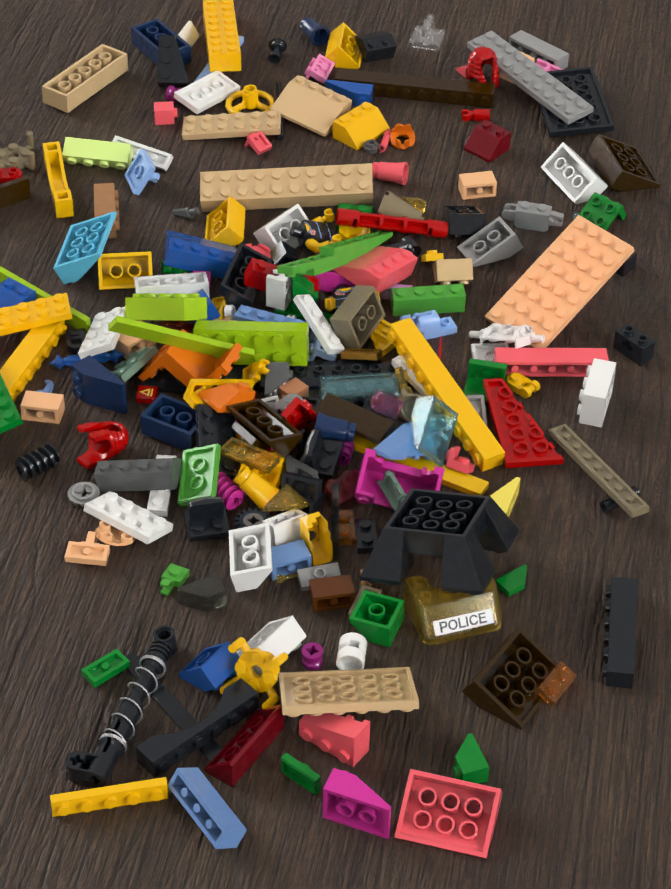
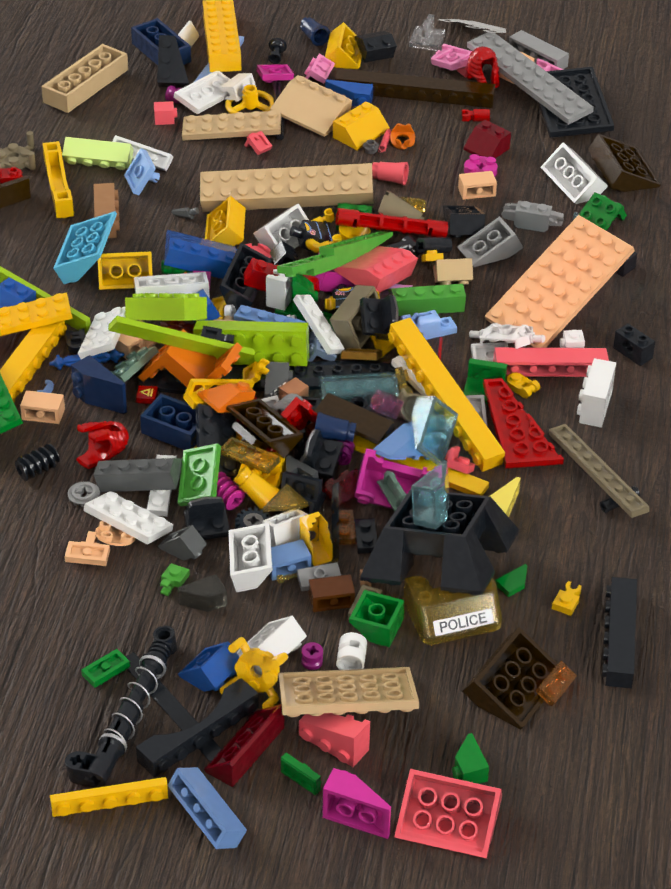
(184, 543): none -> dark grey slope
(216, 333): none -> black plate
(236, 85): none -> white hinge
(275, 72): none -> dark pink plate
(378, 315): none -> black piece
(431, 497): none -> clear light blue slope
(442, 245): none -> black axle
(451, 57): none -> bright pink wing
(476, 162): none -> dark pink plate
(478, 24): none -> white piece
(567, 600): none -> yellow plate
(572, 339): none -> white brick

